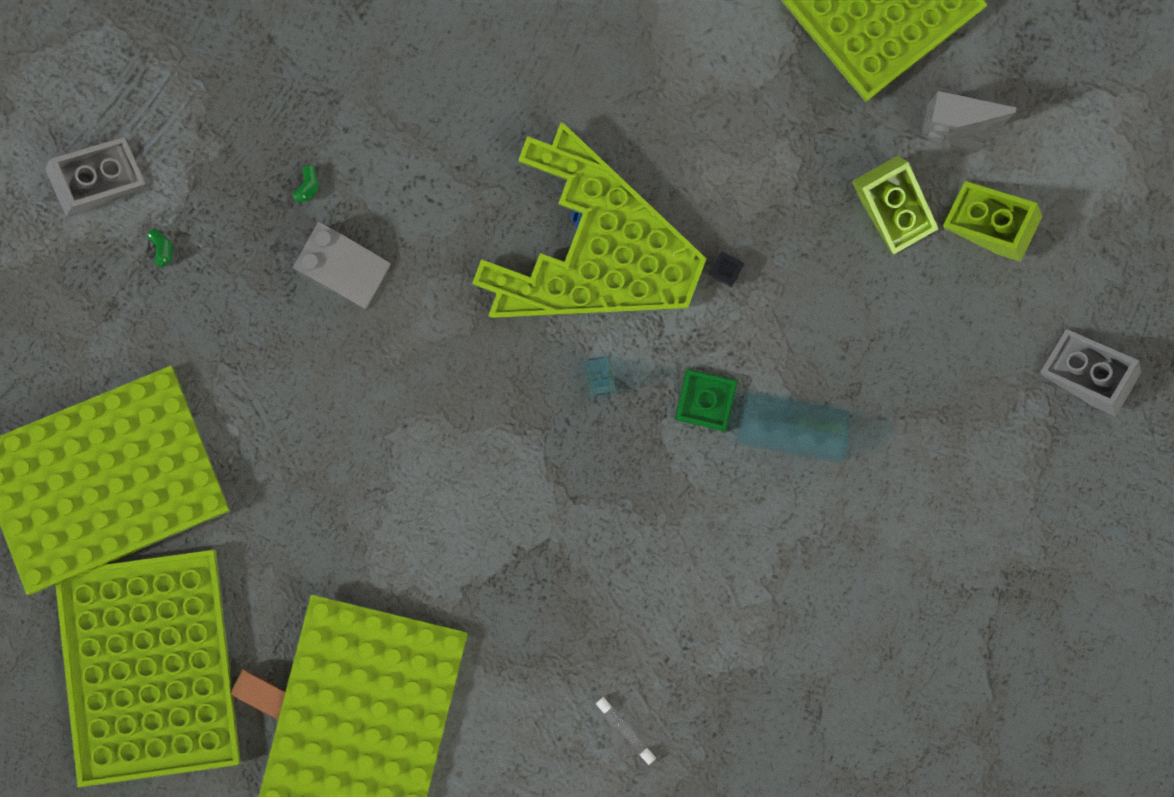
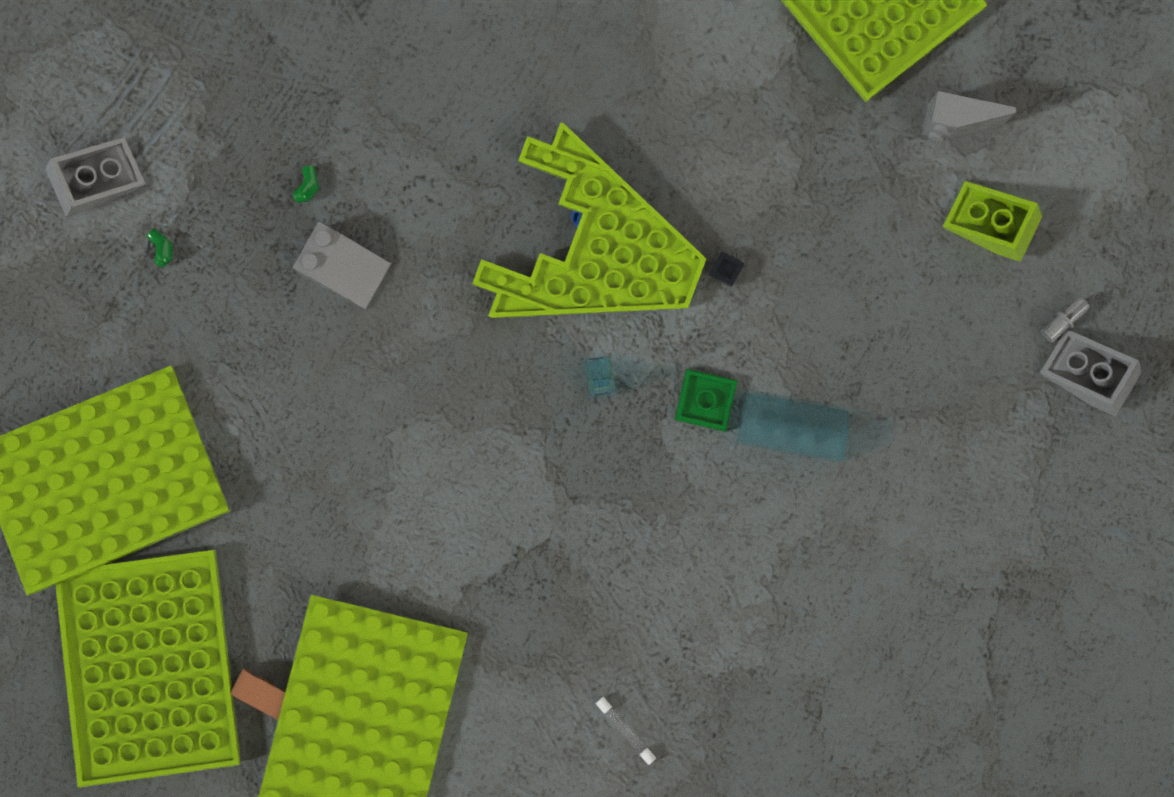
(895, 204): lime slope -> none
(1065, 320): none -> light grey axle

